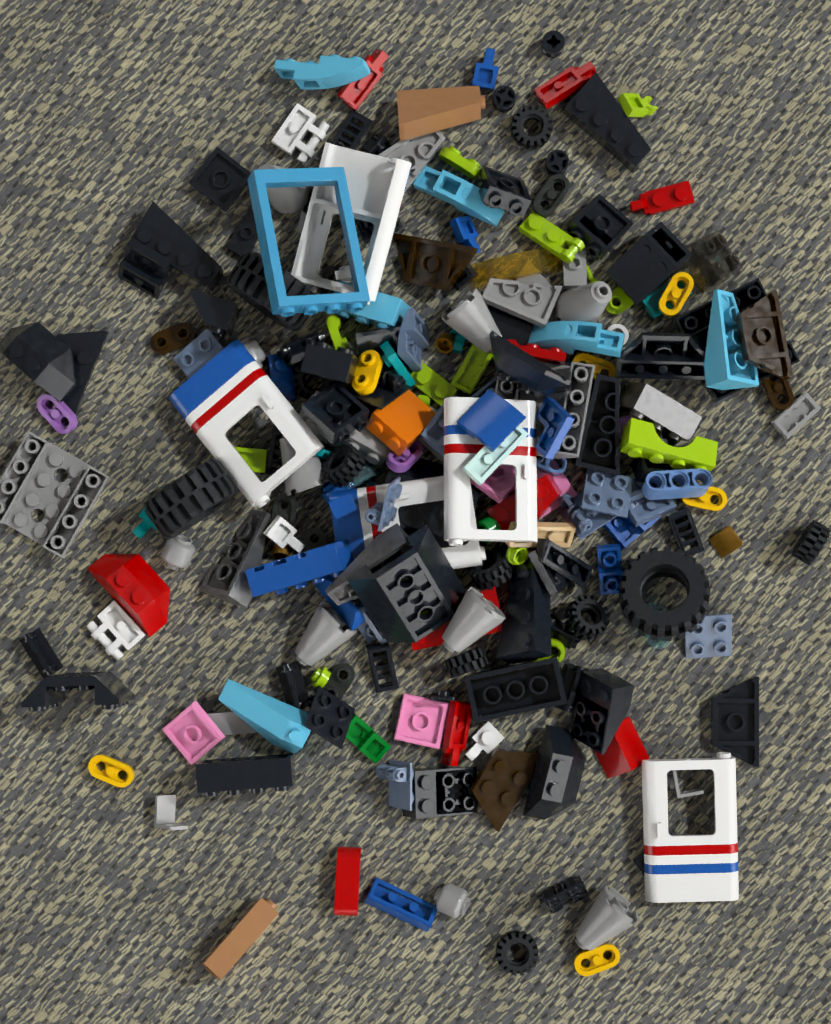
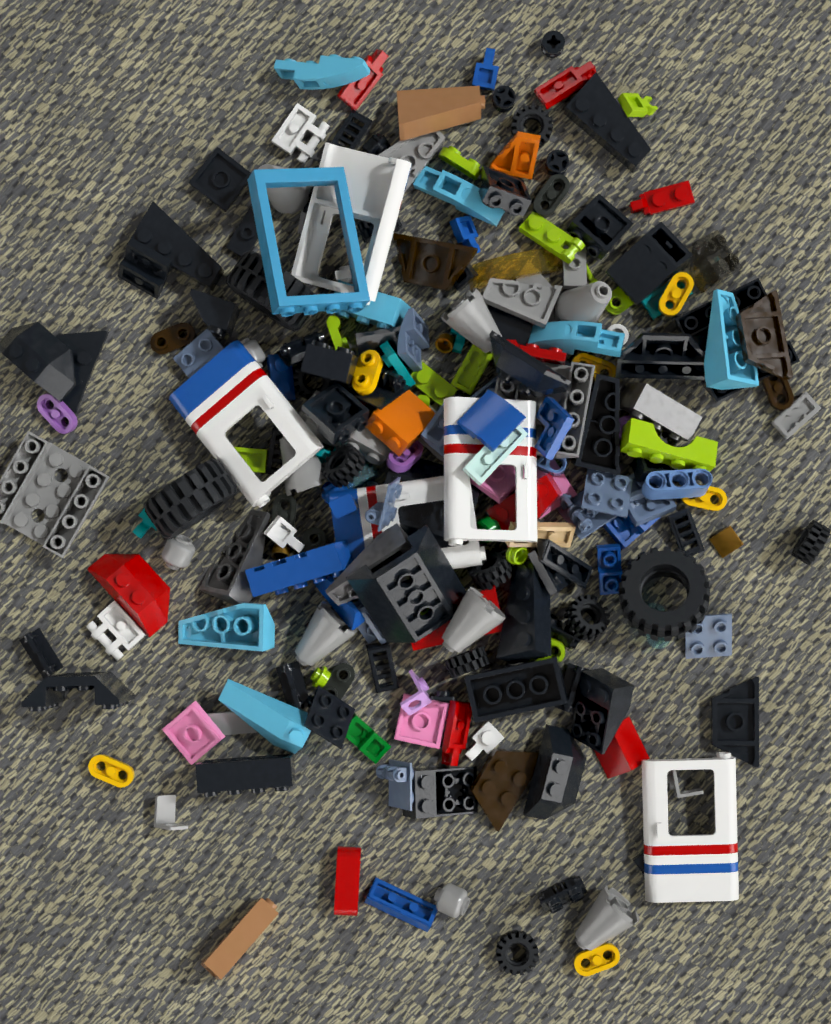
(234, 627): none -> medium azure wedge
(421, 695): none -> lavender bracket
(518, 156): none -> orange wing

